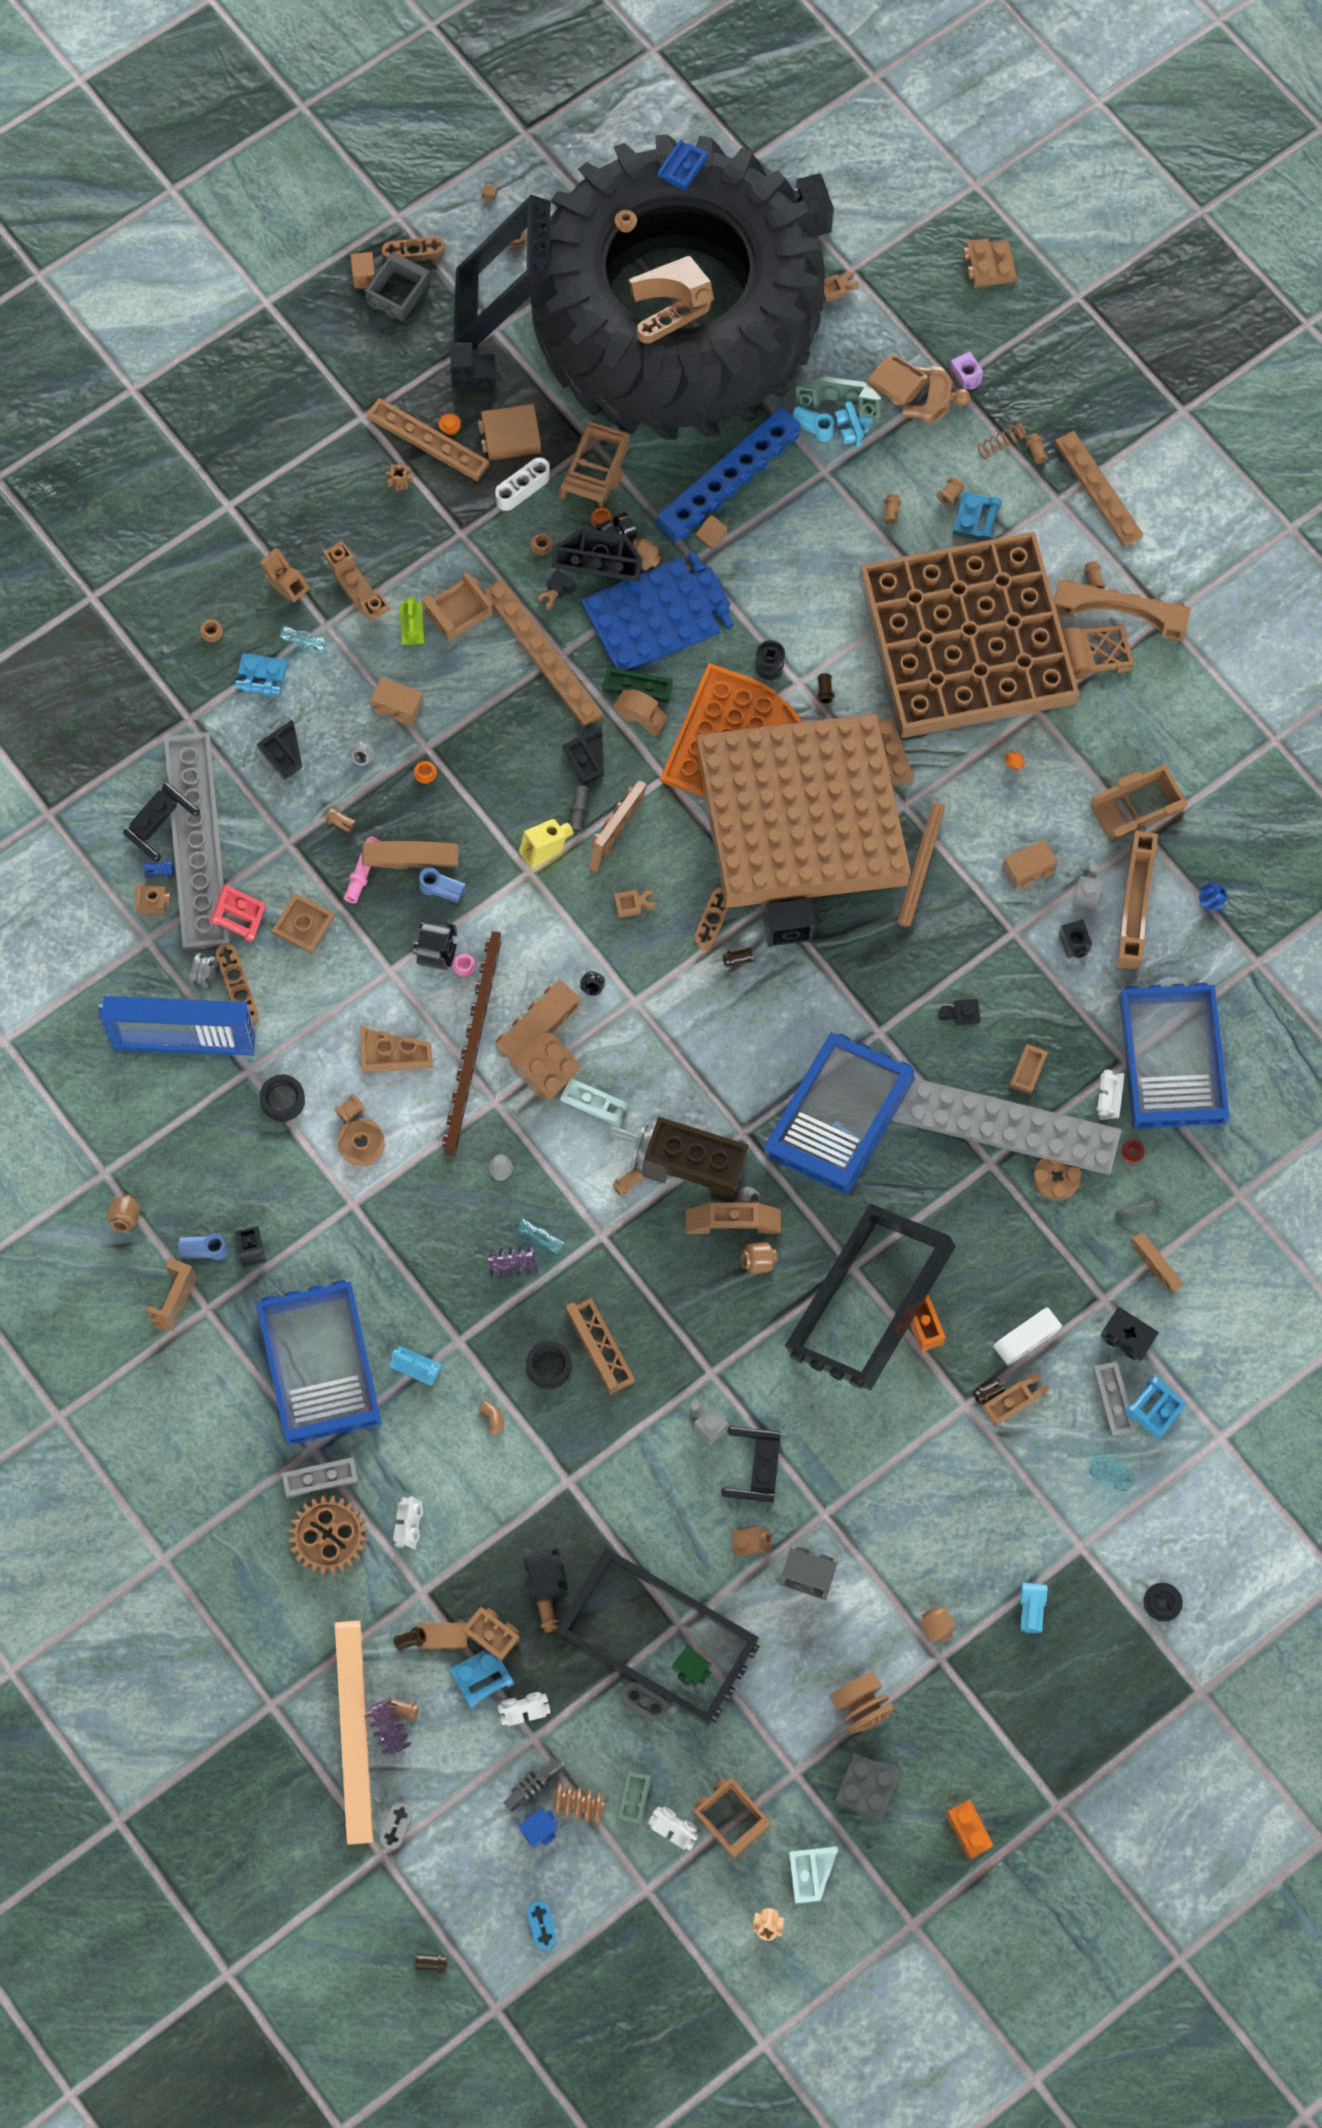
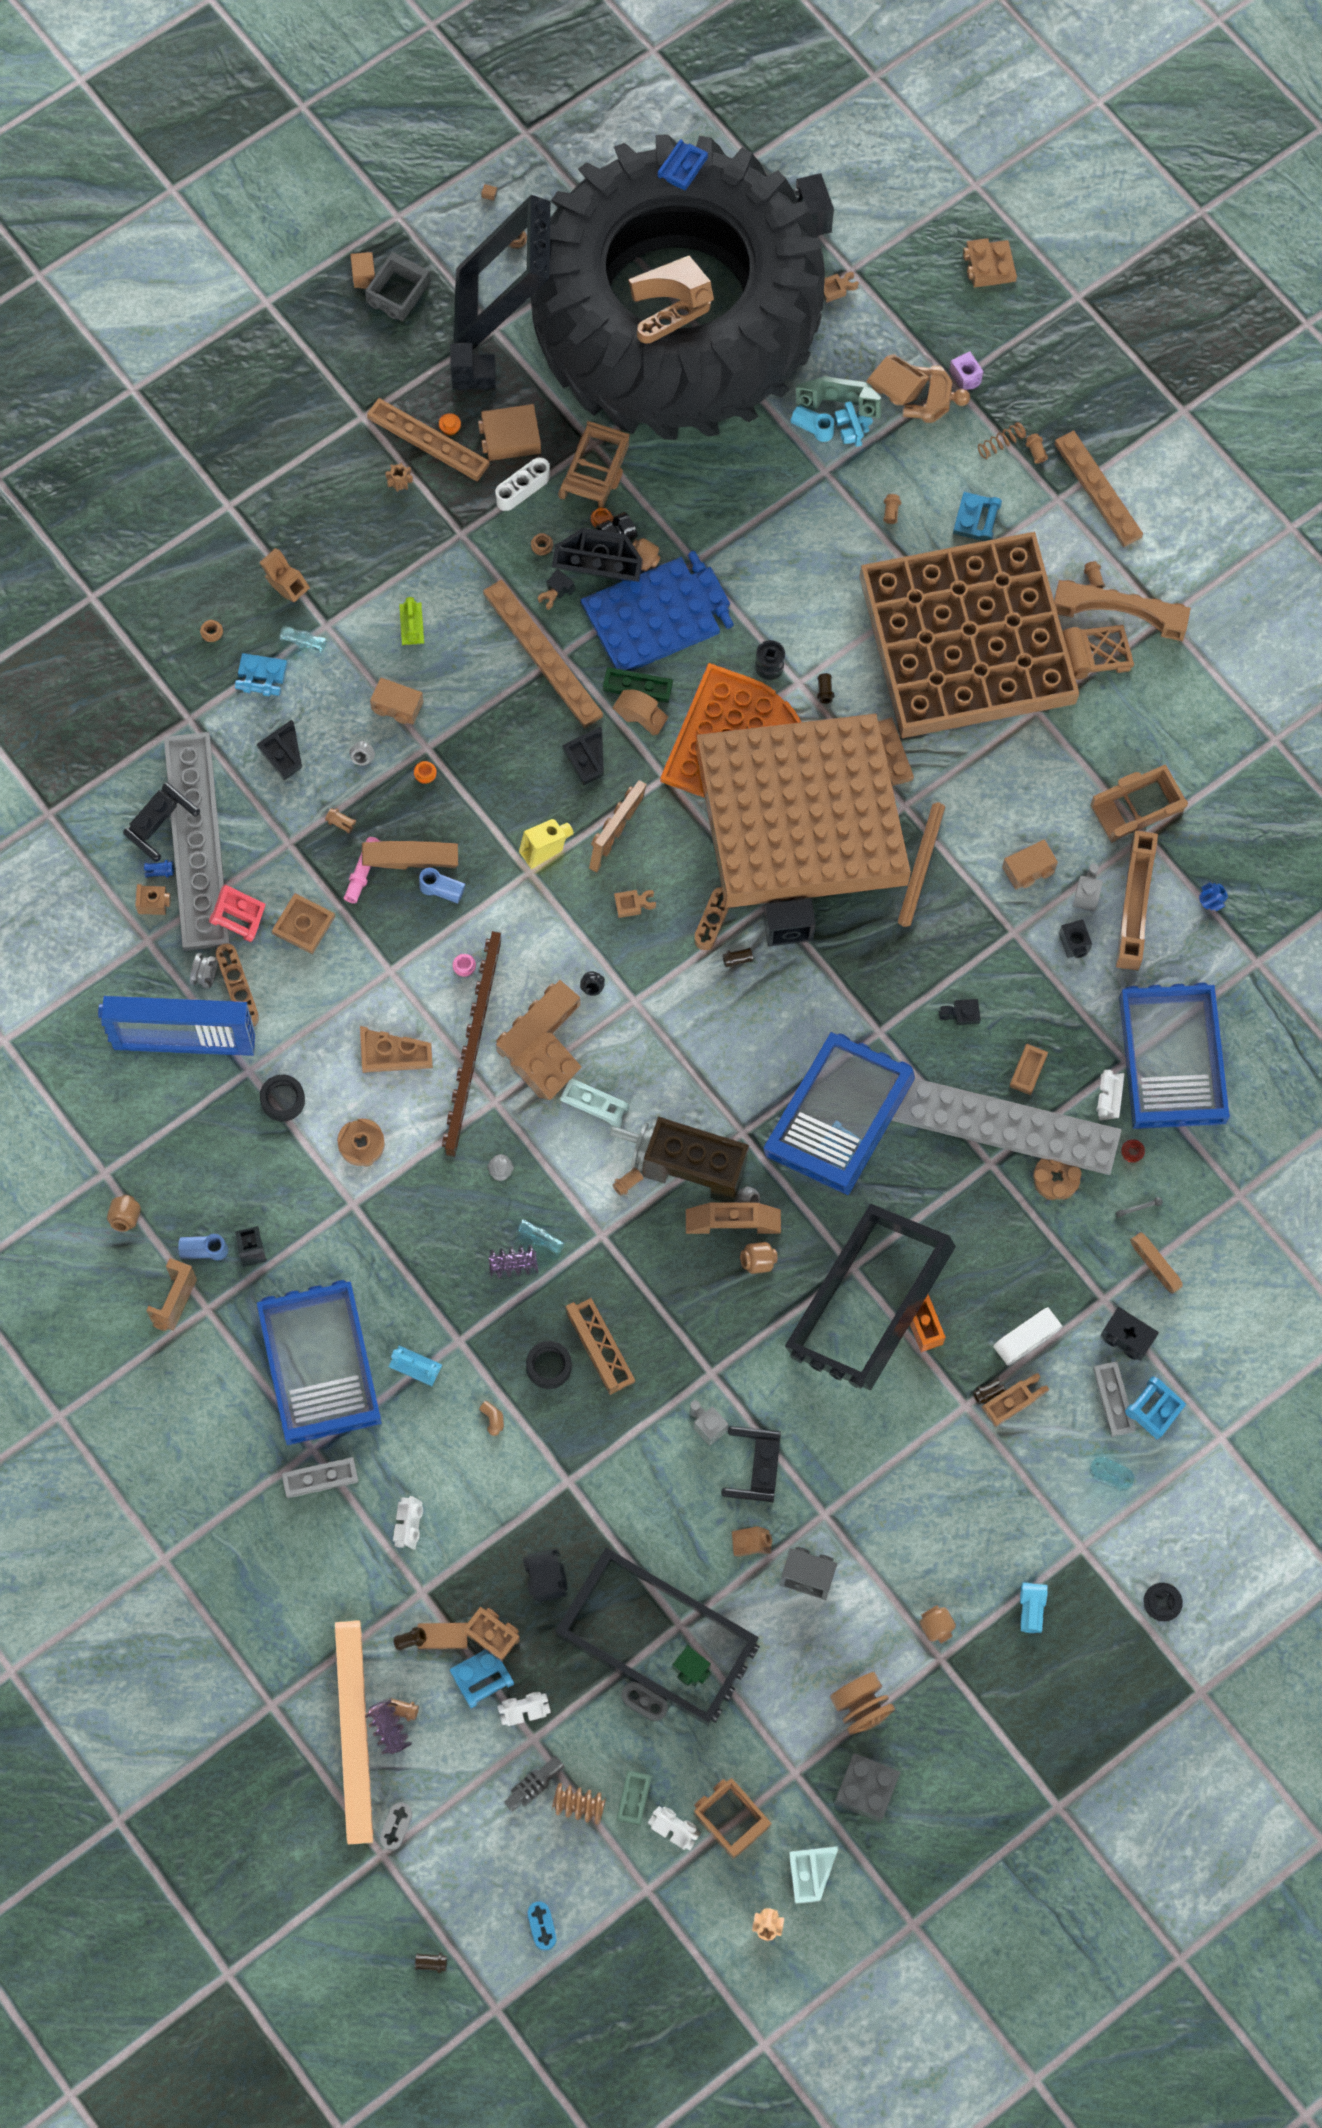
(314, 1553): medium nougat gear -> none
(342, 564): medium nougat slope -> none
(349, 1109): medium nougat bush -> none
(428, 242): medium nougat beam -> none
(435, 944): black brick -> none
(458, 607): medium nougat panel -> none
(539, 1828): blue brick -> none
(548, 1617): medium nougat pin -> none
(579, 808): flat silver pin -> none
(625, 226): medium nougat plate -> none
(712, 532): medium nougat slope -> none
(779, 423): blue brick -> none
(950, 491): medium nougat bush -> none
(969, 1829): orange brick -> none
(1014, 760): orange plate -> none

